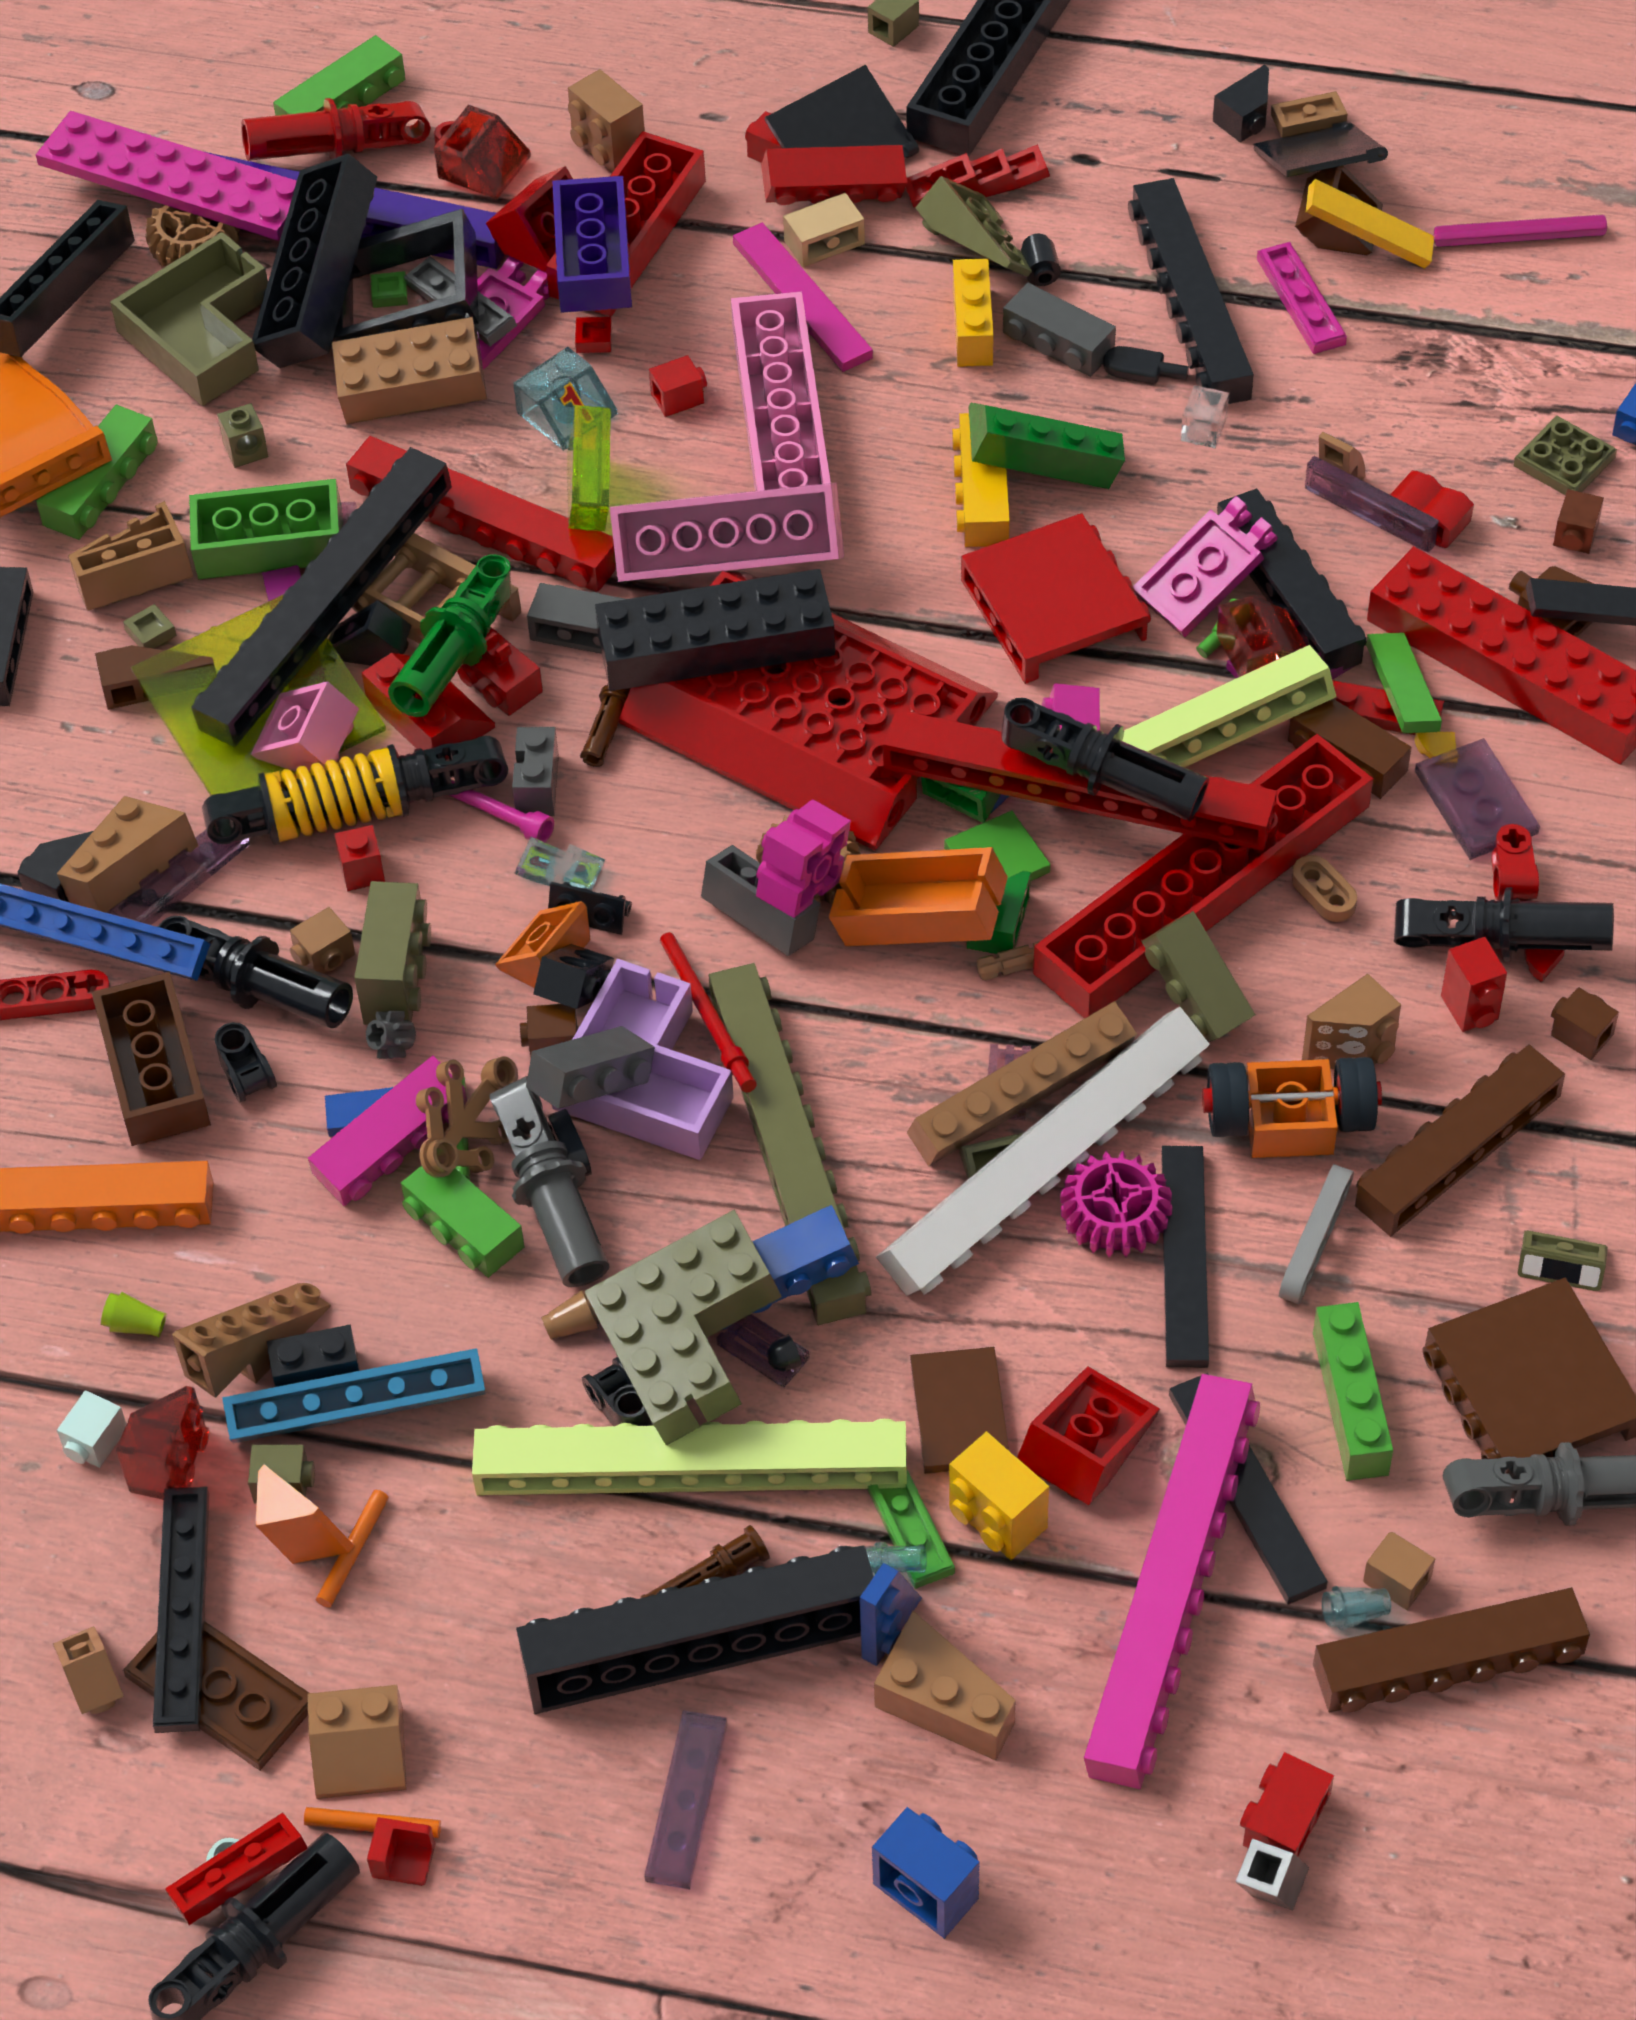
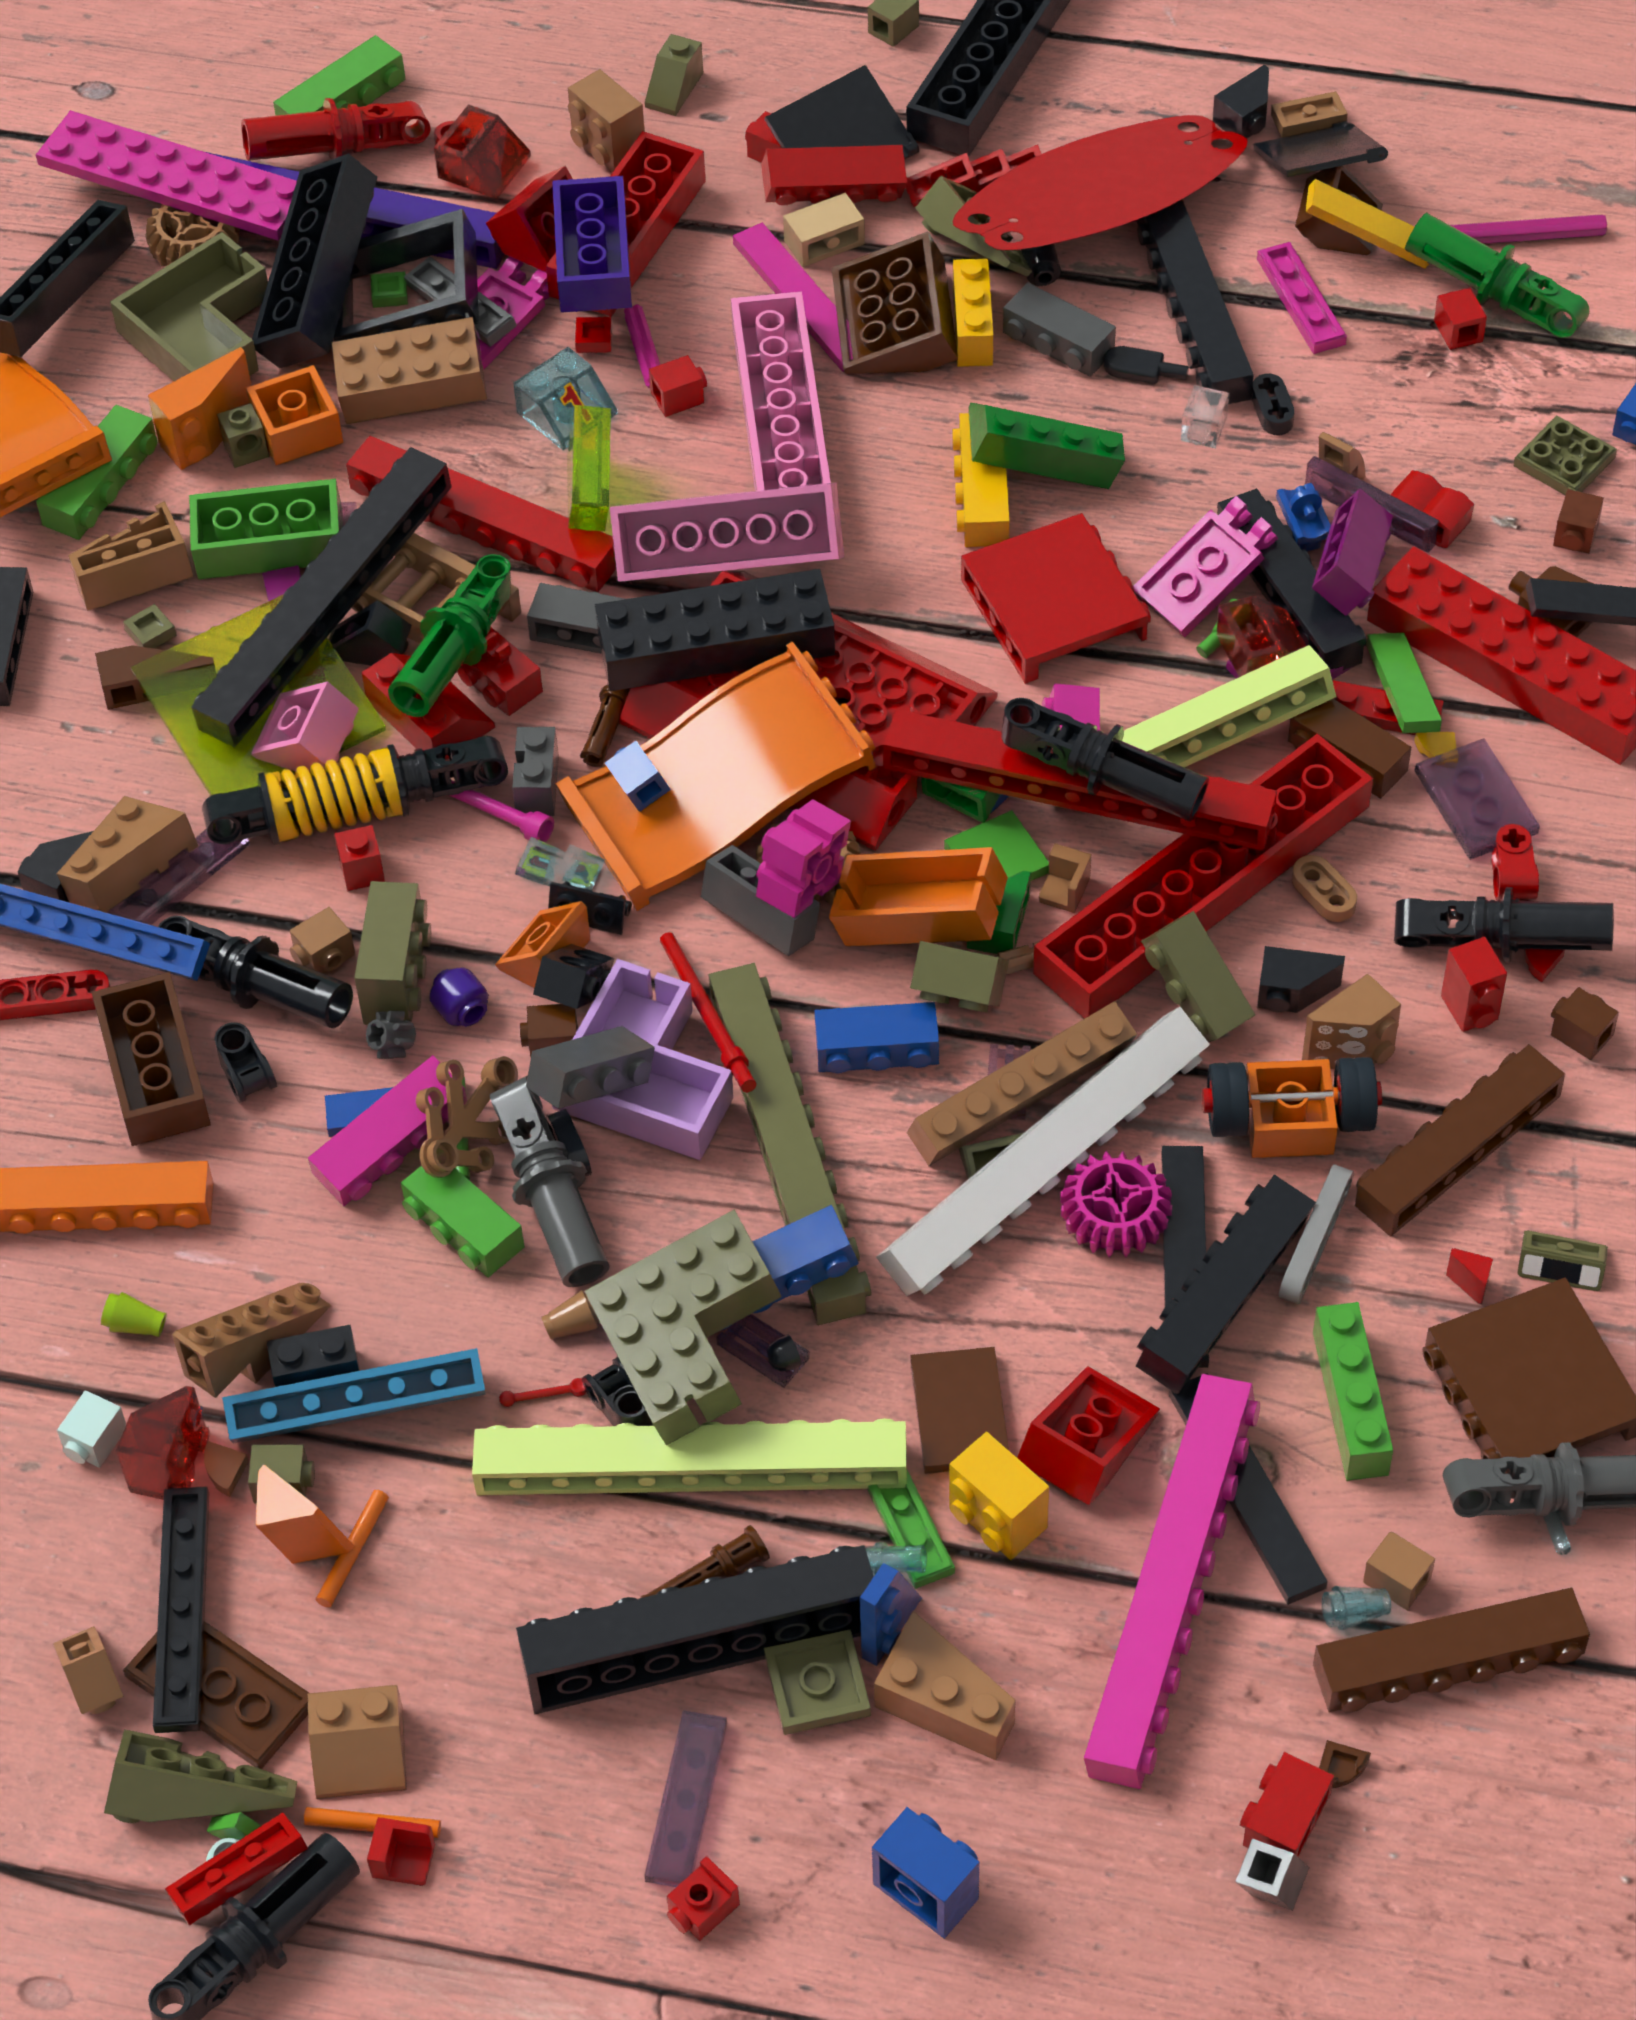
(162, 1783): none -> olive wedge
(189, 407): none -> orange slope
(224, 1466): none -> medium nougat tile
(232, 1826): none -> bright green tile
(296, 414): none -> orange brick
(459, 997): none -> dark purple head
(576, 1387): none -> red hinge
(637, 775): none -> brick
(641, 340): none -> dark pink axle
(674, 74): none -> olive slope
(703, 1915): none -> red brick
(729, 771): none -> orange panel
(817, 1682): none -> olive plate
(877, 1037): none -> blue brick
(895, 309): none -> reddish brown slope
(959, 974): none -> olive brick
(1066, 878): none -> medium nougat panel
(1100, 182): none -> red piece
(1224, 1284): none -> black brick
(1266, 405): none -> black beam
(1297, 978): none -> black slope
(1304, 515): none -> blue hips
(1343, 1762): none -> reddish brown tile
(1353, 553): none -> magenta brick
(1460, 318): none -> red brick
(1470, 1272): none -> red slope
(1498, 276): none -> green piece
(1557, 1533): none -> clear light blue piece

